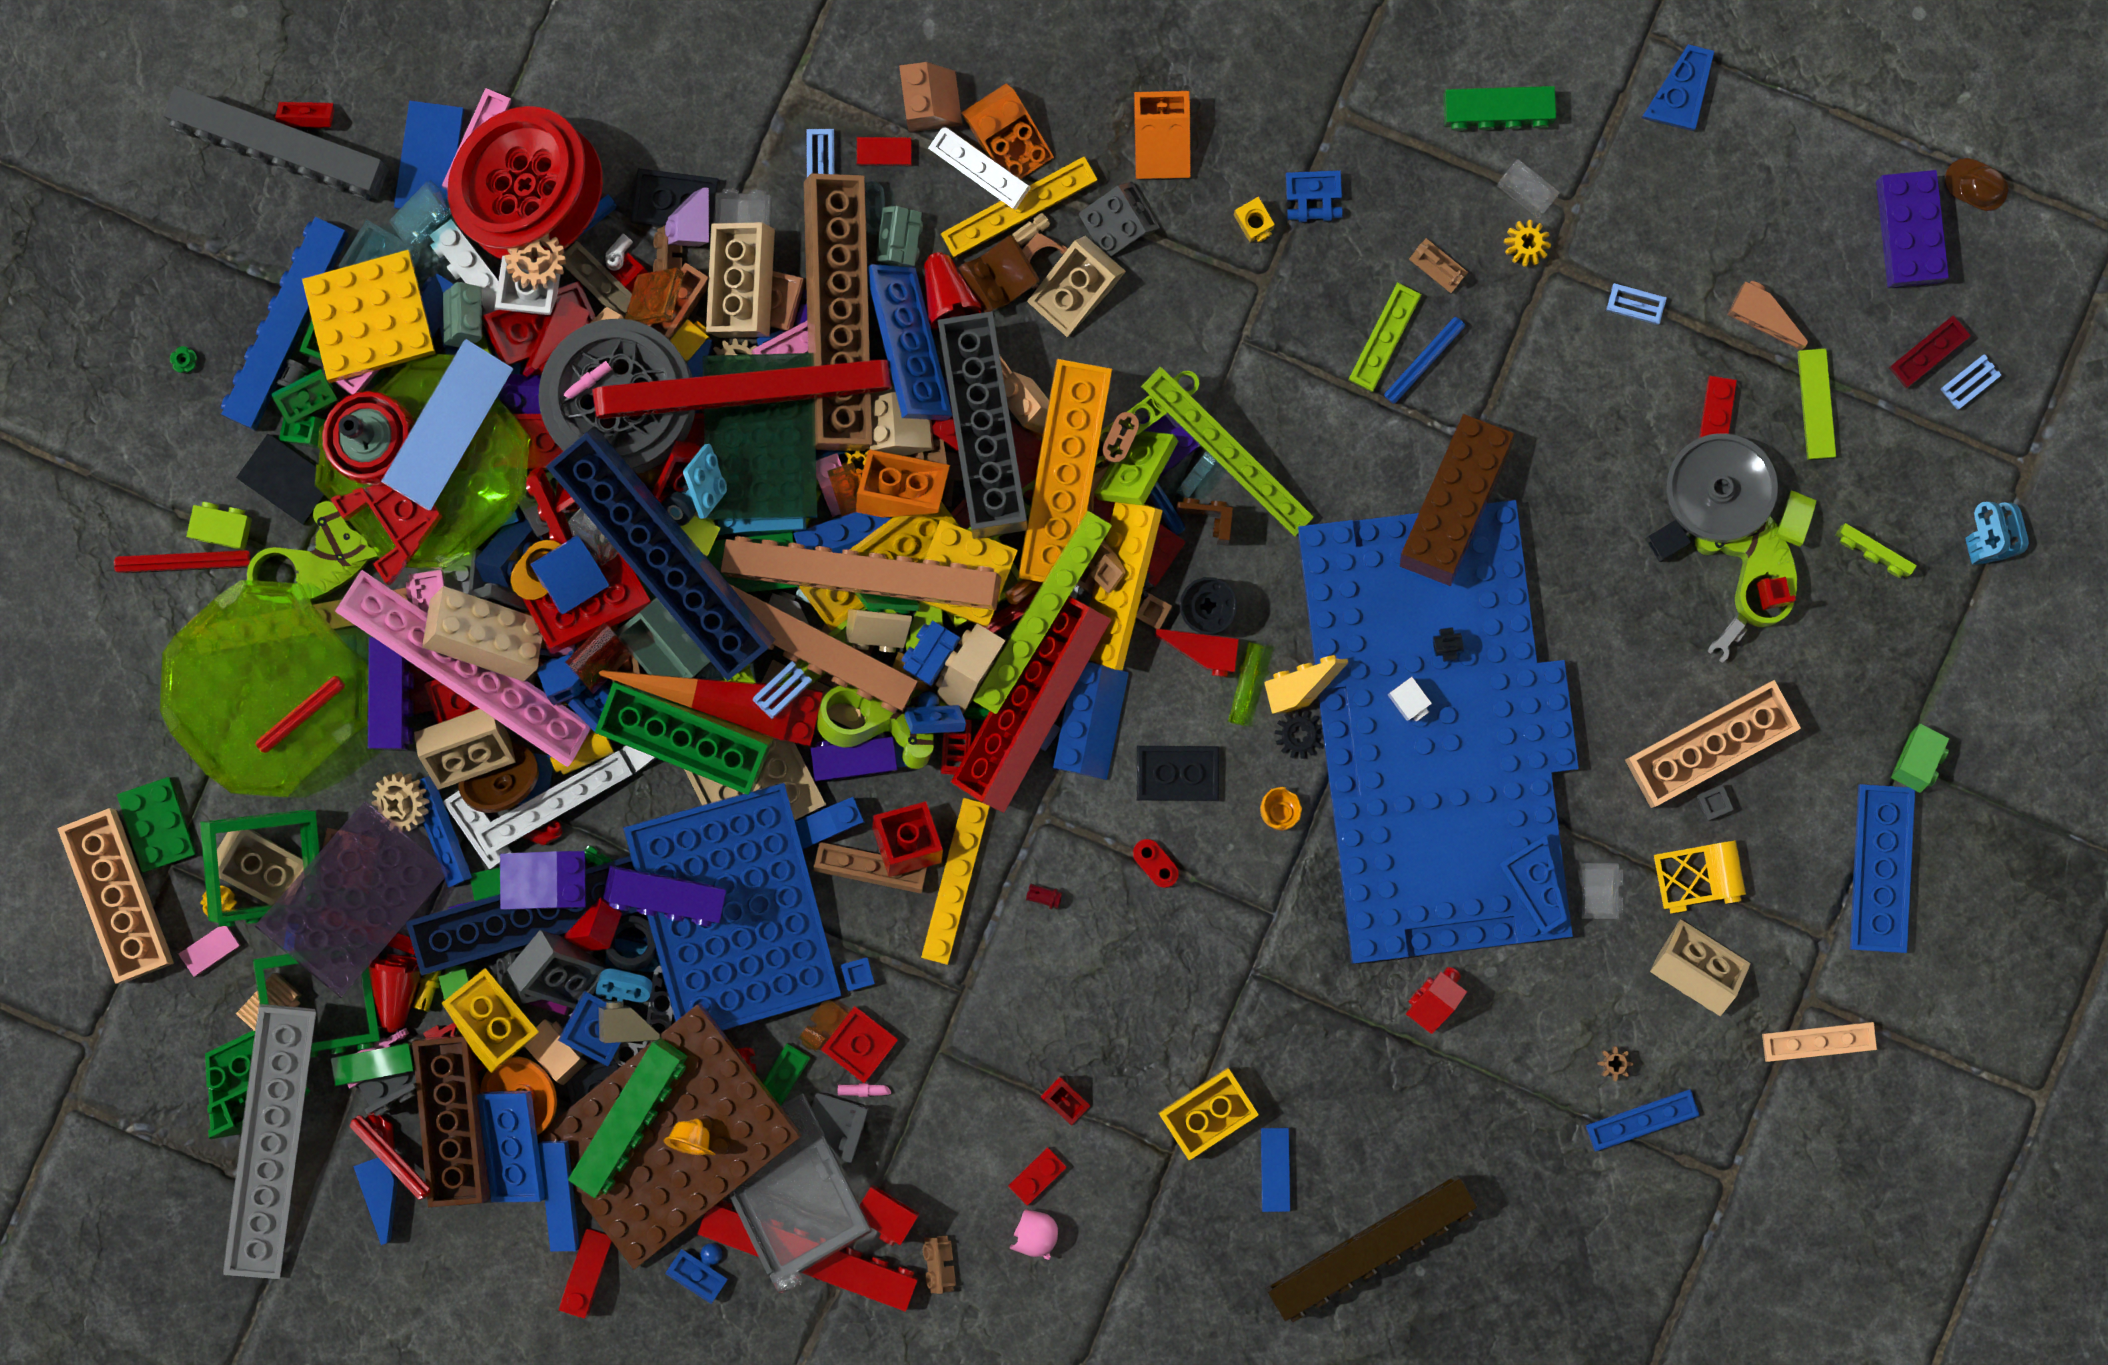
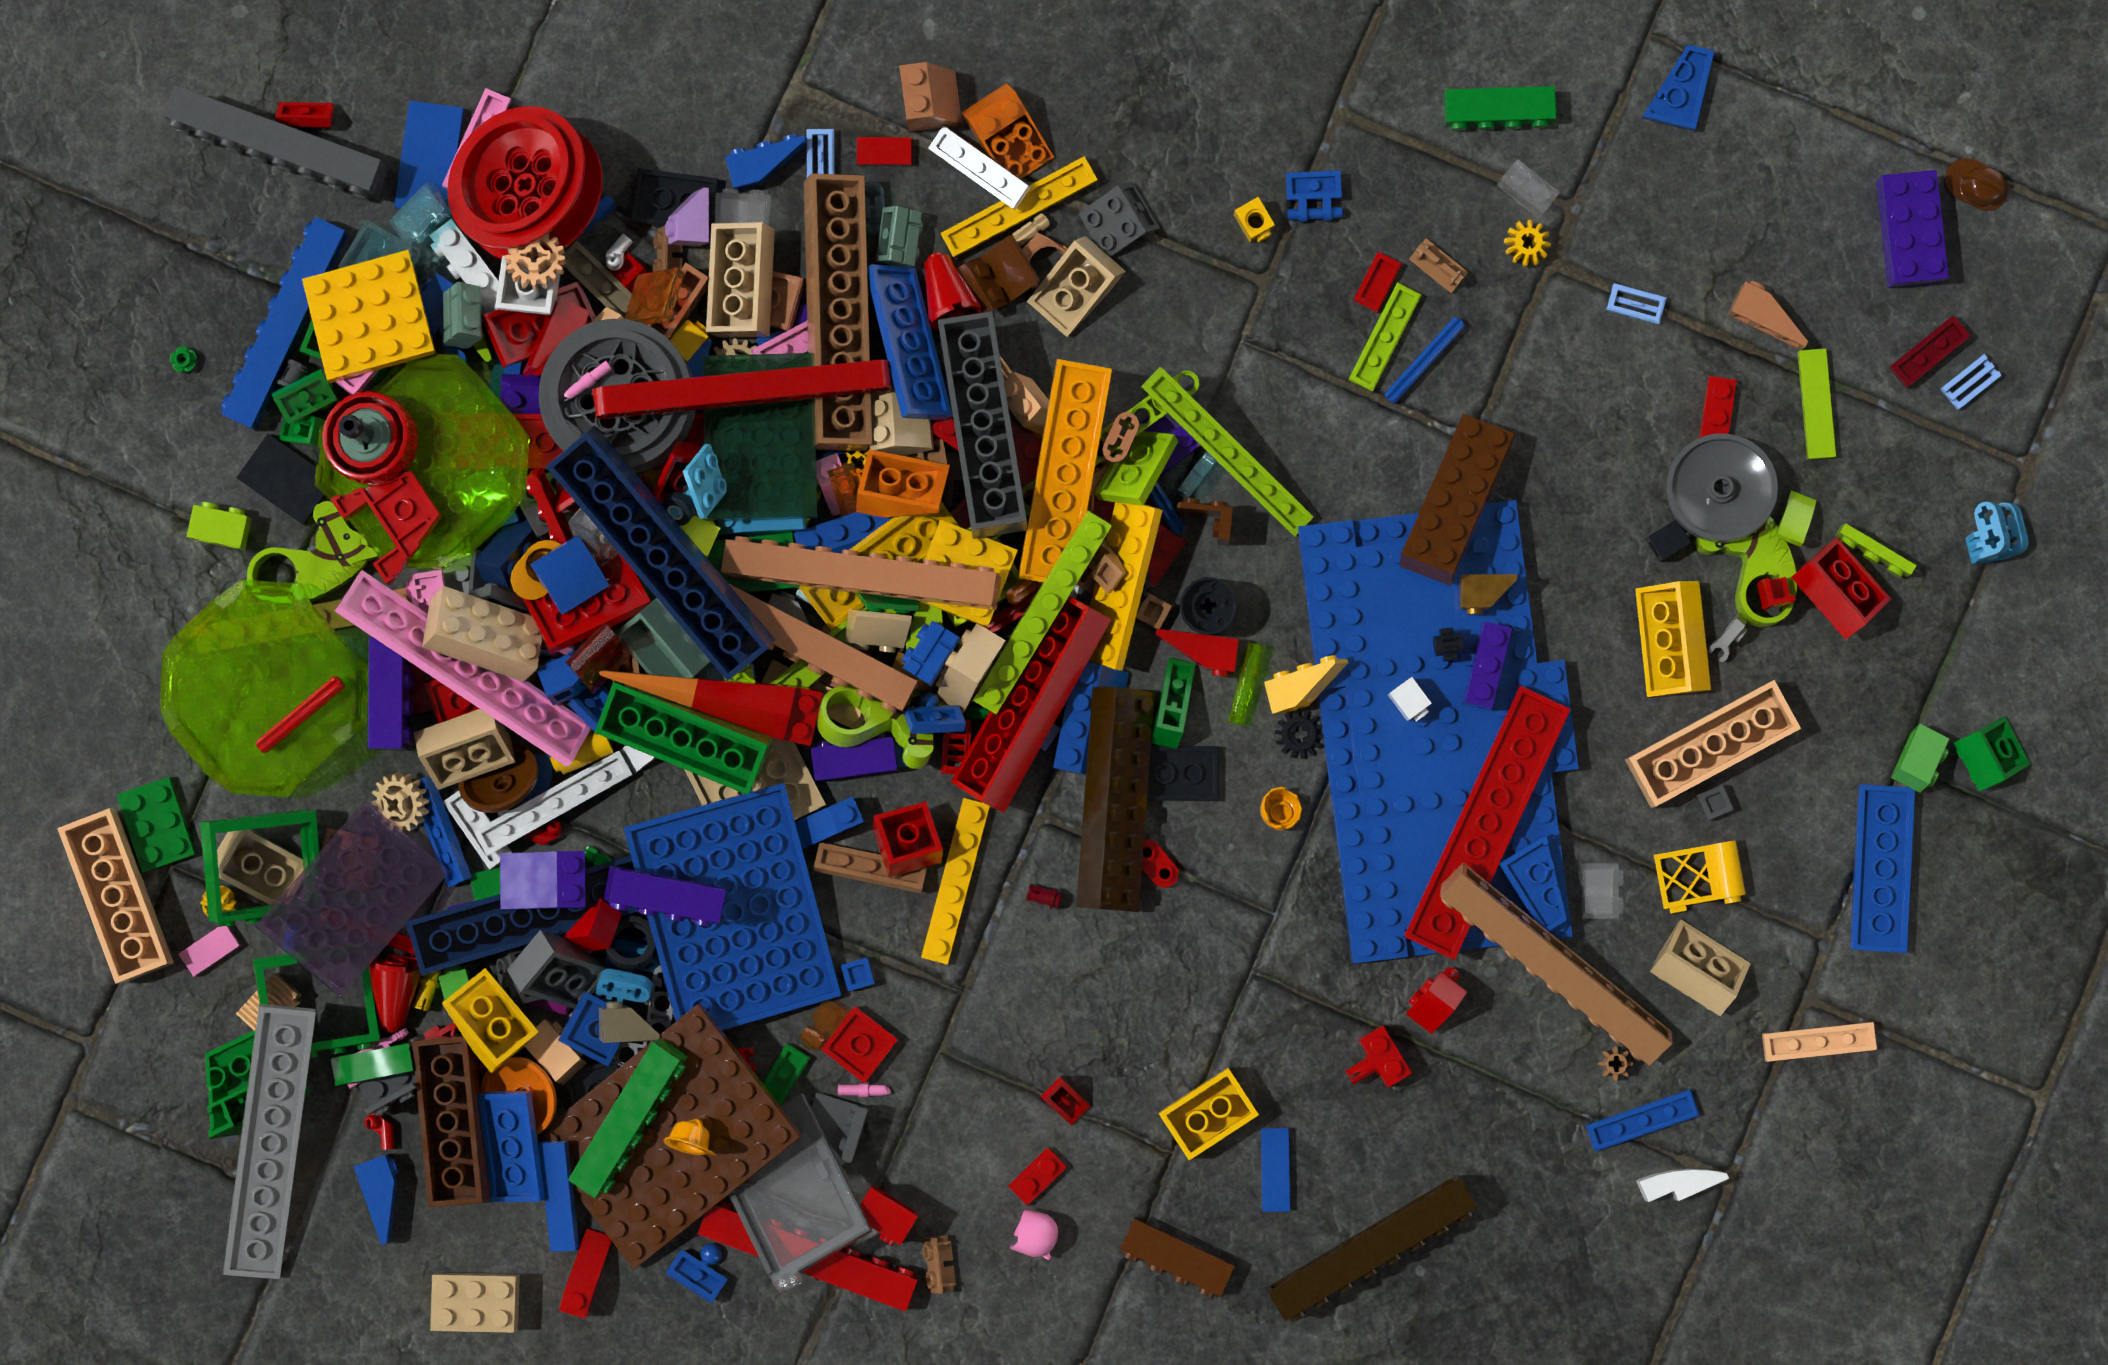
(182, 561): red axle -> none
(390, 1157): red axle -> none
(447, 425): light blue tile -> none
(475, 1302): none -> tan brick
(756, 166): none -> blue slope
(798, 674): light blue tile -> none
(1115, 799): none -> dark brown brick
(1162, 134): orange slope -> none
(1173, 703): none -> green slope
(1176, 1257): none -> reddish brown brick
(1377, 282): none -> red tile
(1380, 1058): none -> red brick
(1482, 591): none -> pearl gold slope
(1487, 665): none -> dark purple brick
(1489, 814): none -> red plate
(1555, 964): none -> medium nougat brick
(1673, 638): none -> yellow slope
(1679, 1182): none -> white slope
(1841, 588): none -> red brick
(1991, 753): none -> green slope

